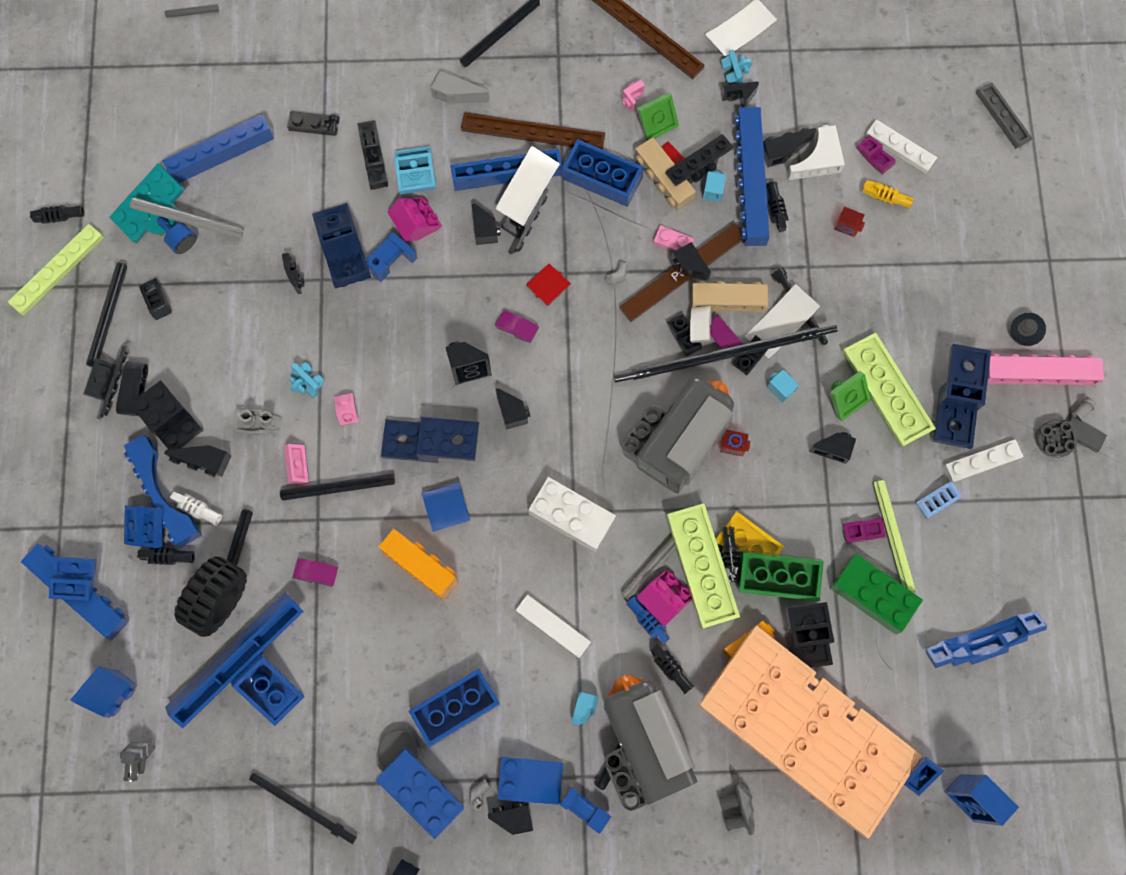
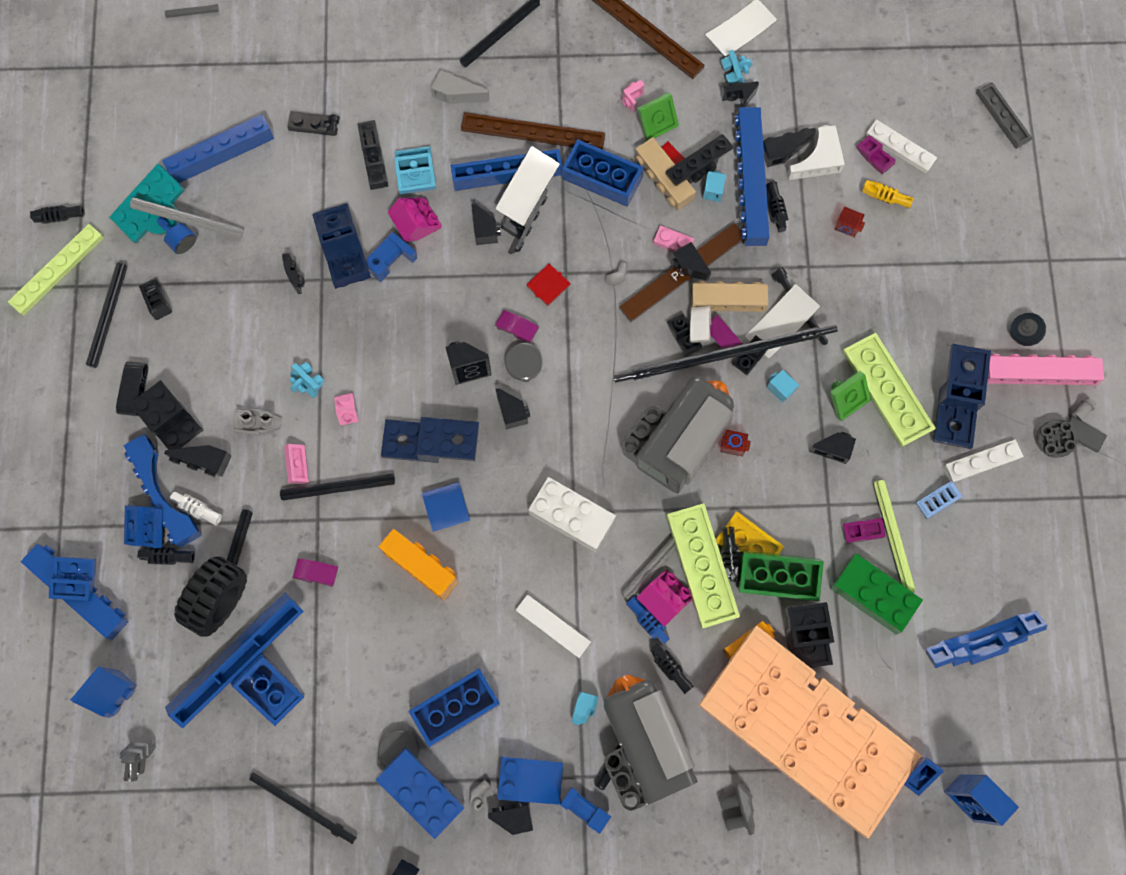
(102, 380): black bracket -> none
(523, 362): none -> dark grey tile

